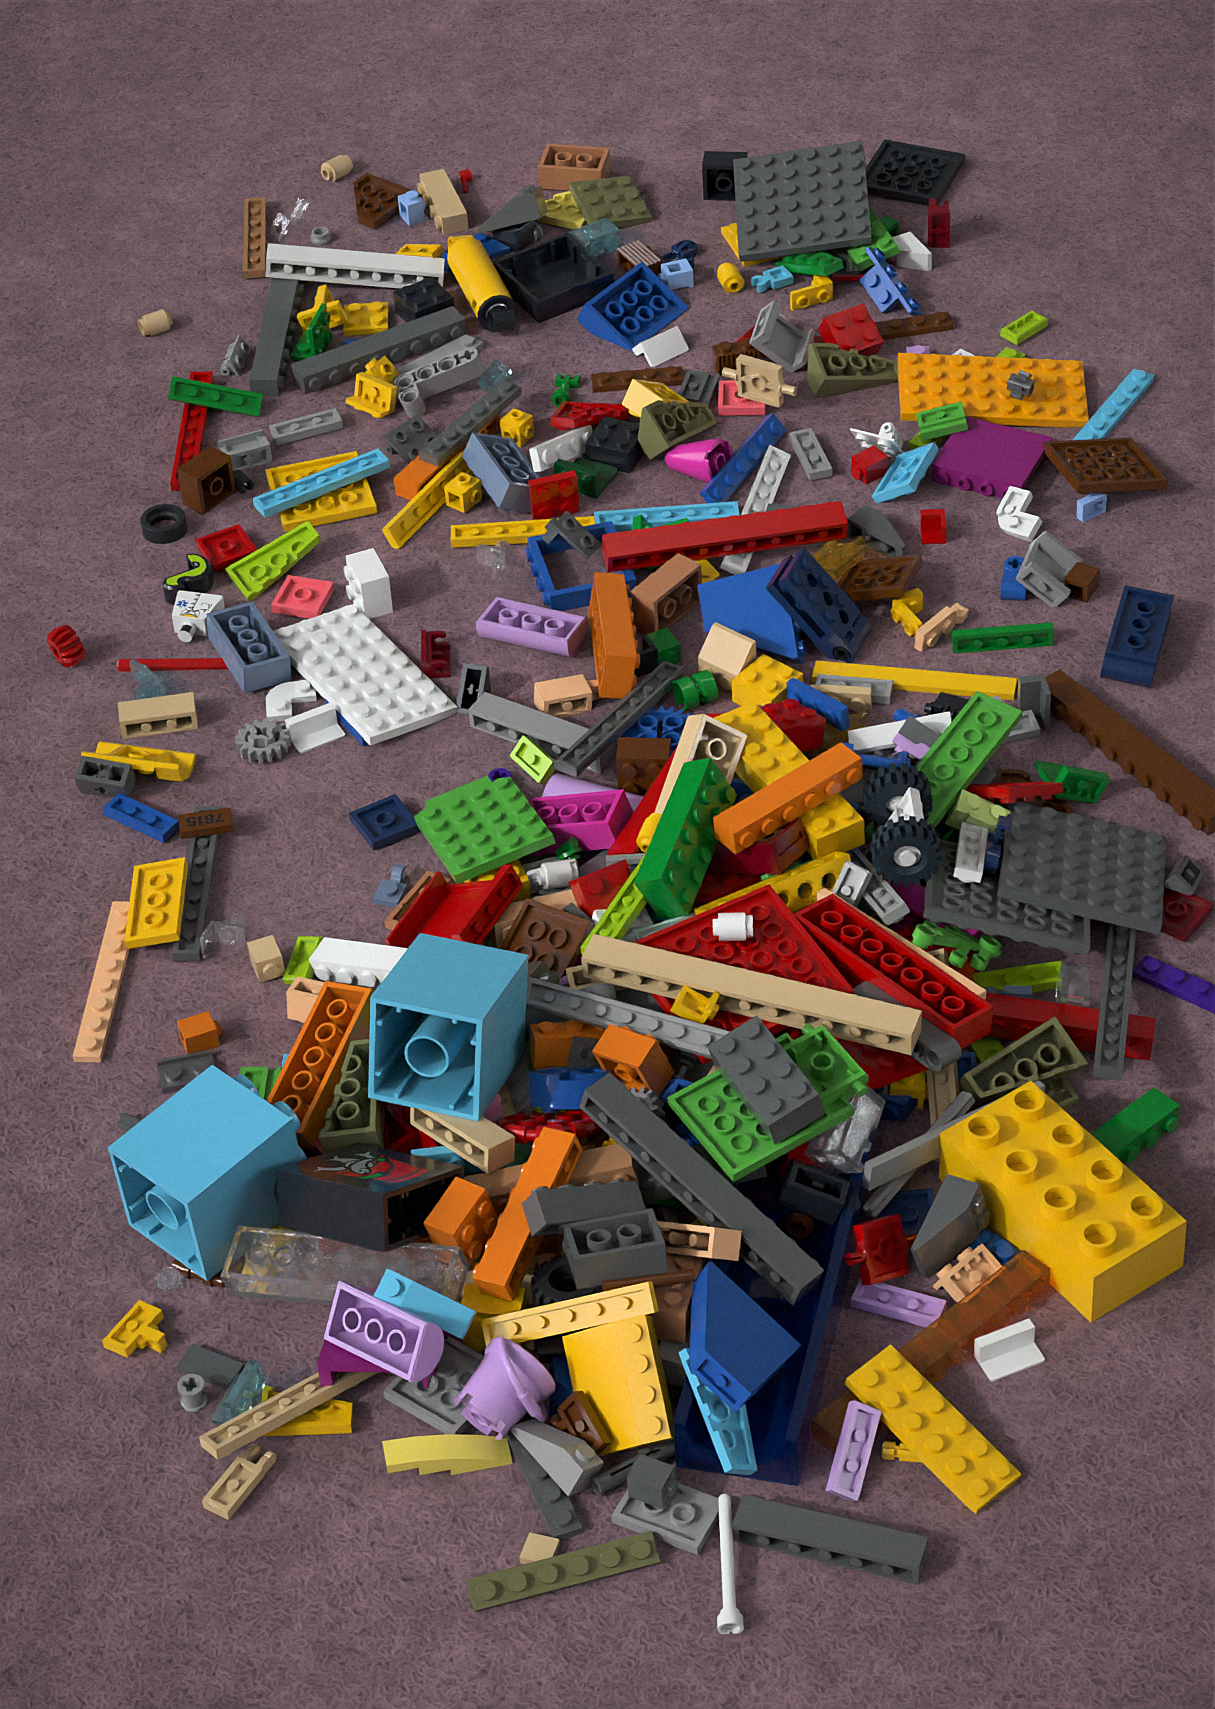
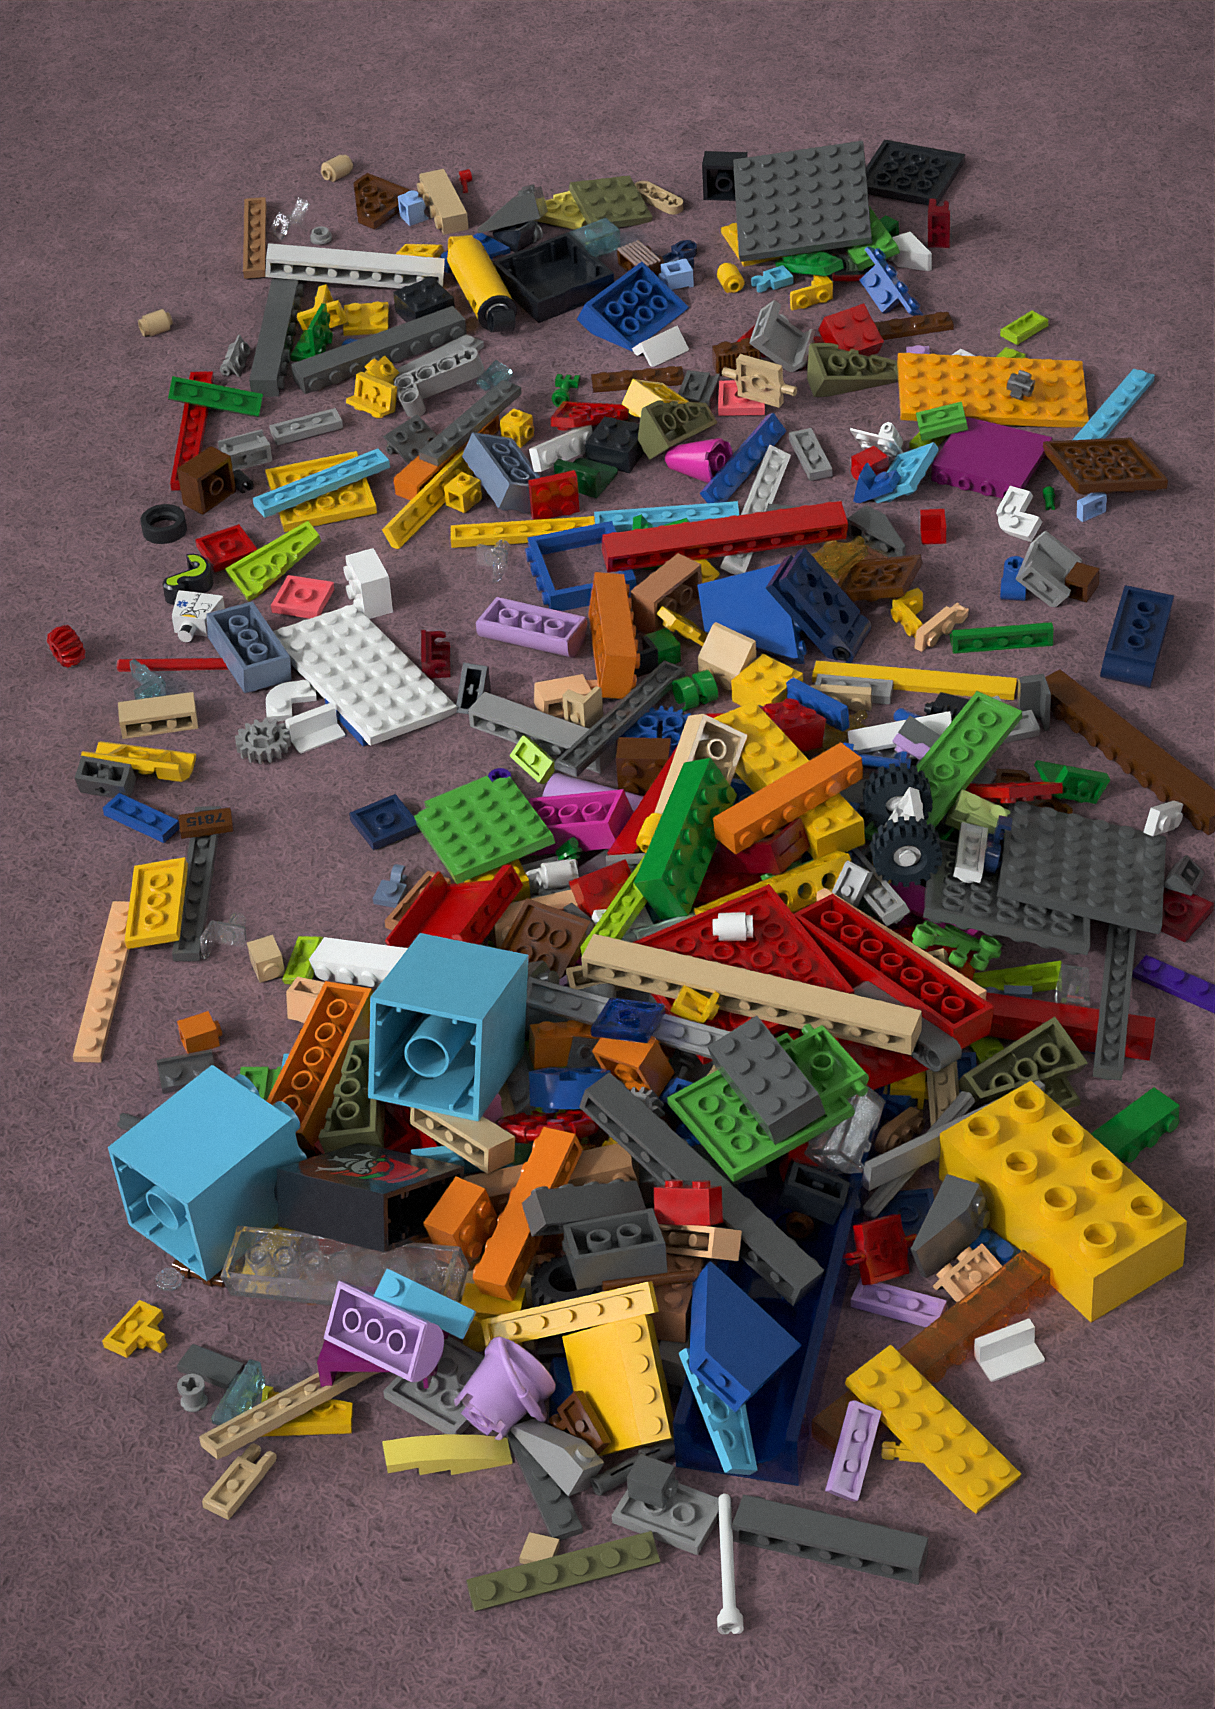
(572, 163): nougat brick -> none
(573, 533): dark grey bracket -> none
(583, 709): none -> tan panel
(628, 1020): none -> clear blue plate
(668, 202): none -> tan beam
(683, 625): none -> yellow wing
(688, 1204): none -> red brick
(872, 486): none -> blue slope
(899, 1130): none -> medium nougat plate
(1049, 495): none -> green piece
(1164, 818): none -> white plate

